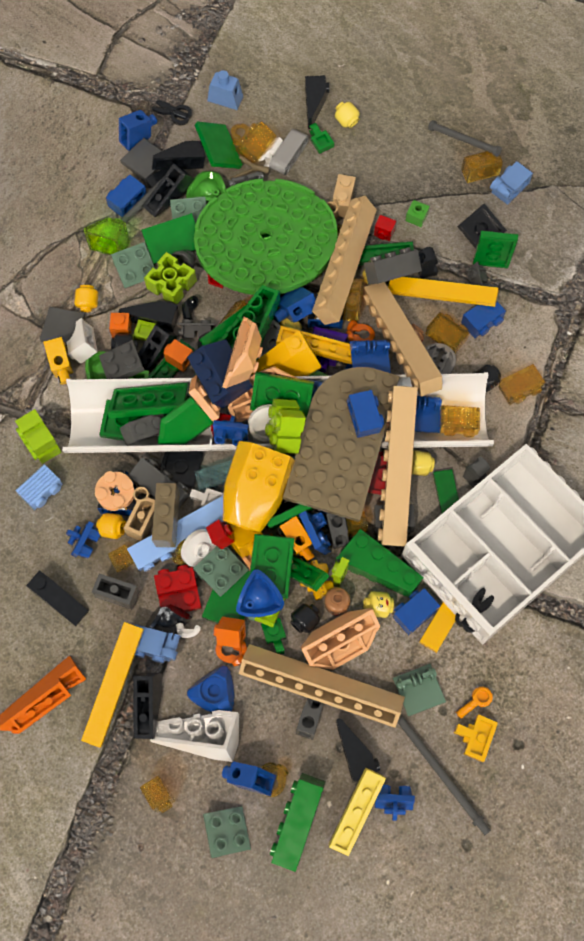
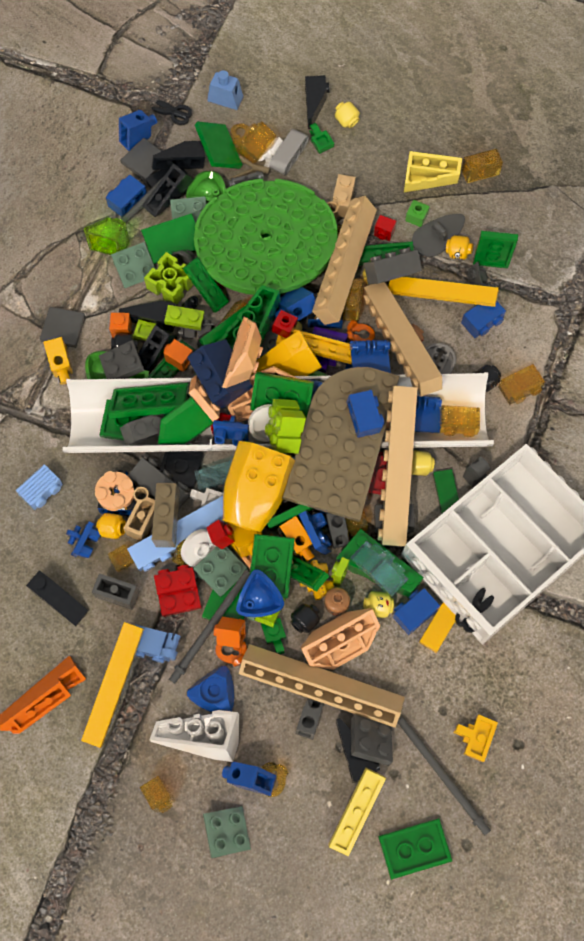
(37, 437): lime brick -> none
(82, 343): white arch -> none
(86, 298): yellow head -> none
(146, 704): black slope -> none
(172, 619): black hat -> none
(180, 669): none -> dark grey bar
(184, 317): none -> lime plate
(205, 284): none -> green tile
(284, 324): none -> red plate
(298, 821): green wedge -> none
(371, 740): none -> dark grey plate
(380, 567): none -> clear light blue brick
(394, 803): blue hips -> none
(415, 849): none -> green tile
(419, 689): sand green hinge -> none
(428, 263): black leg -> none
(431, 171): none -> light yellow wedge
(432, 237): none -> dark grey shield
(447, 332): clear yellow brick -> none
(459, 247): none -> yellow head
(479, 221): black hinge -> none
(480, 697): light orange plate -> none
(495, 150): dark grey bar -> none
(511, 182): medium blue hinge -> none

